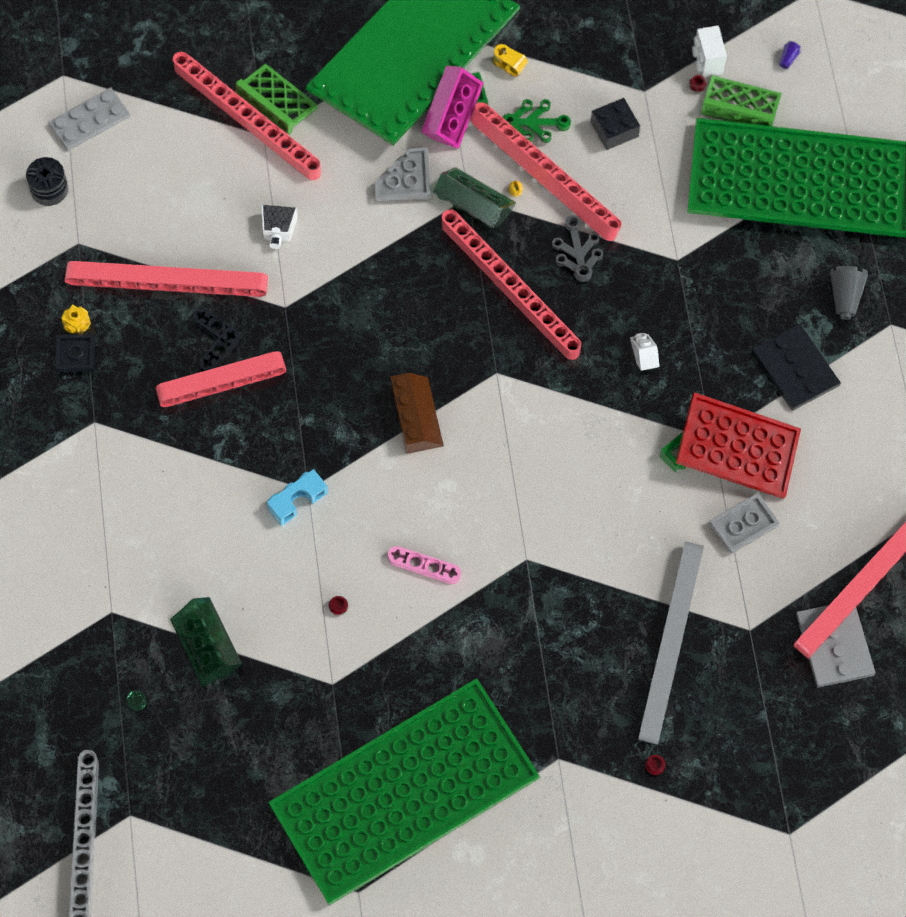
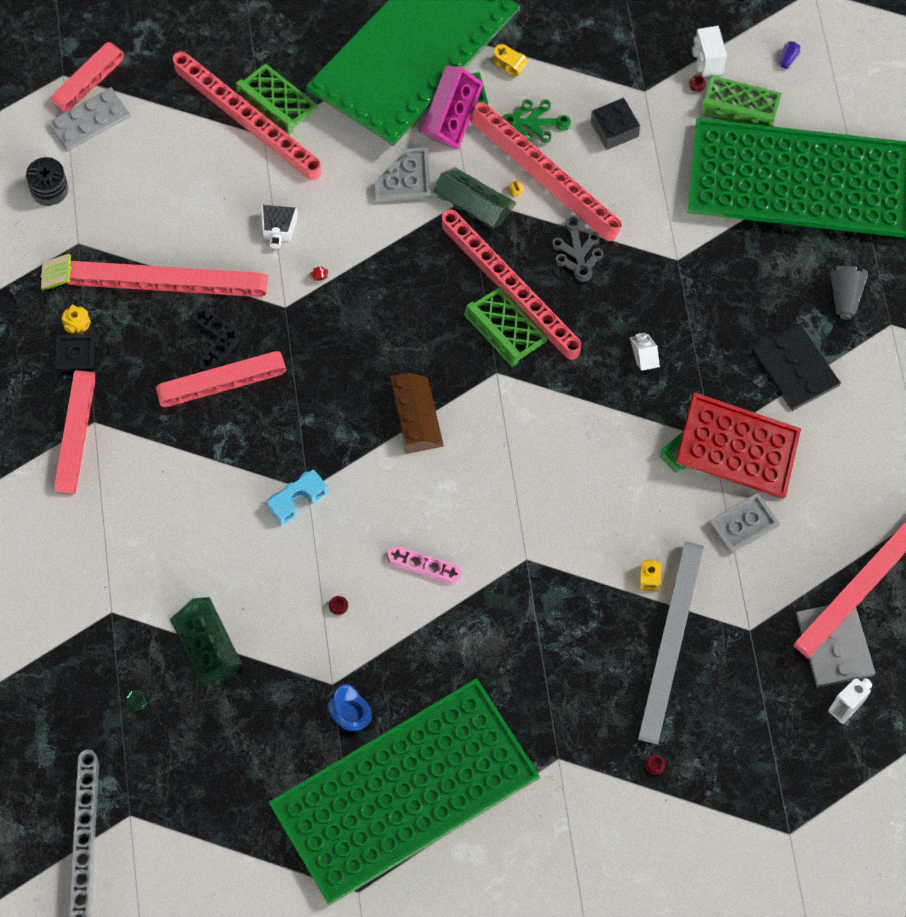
(55, 272): none -> piece
(75, 432): none -> coral beam
(87, 77): none -> coral beam
(319, 273): none -> red plate
(349, 709): none -> blue piece
(492, 331): none -> bright green fence
(650, 575): none -> yellow brick
(850, 699): none -> white torso

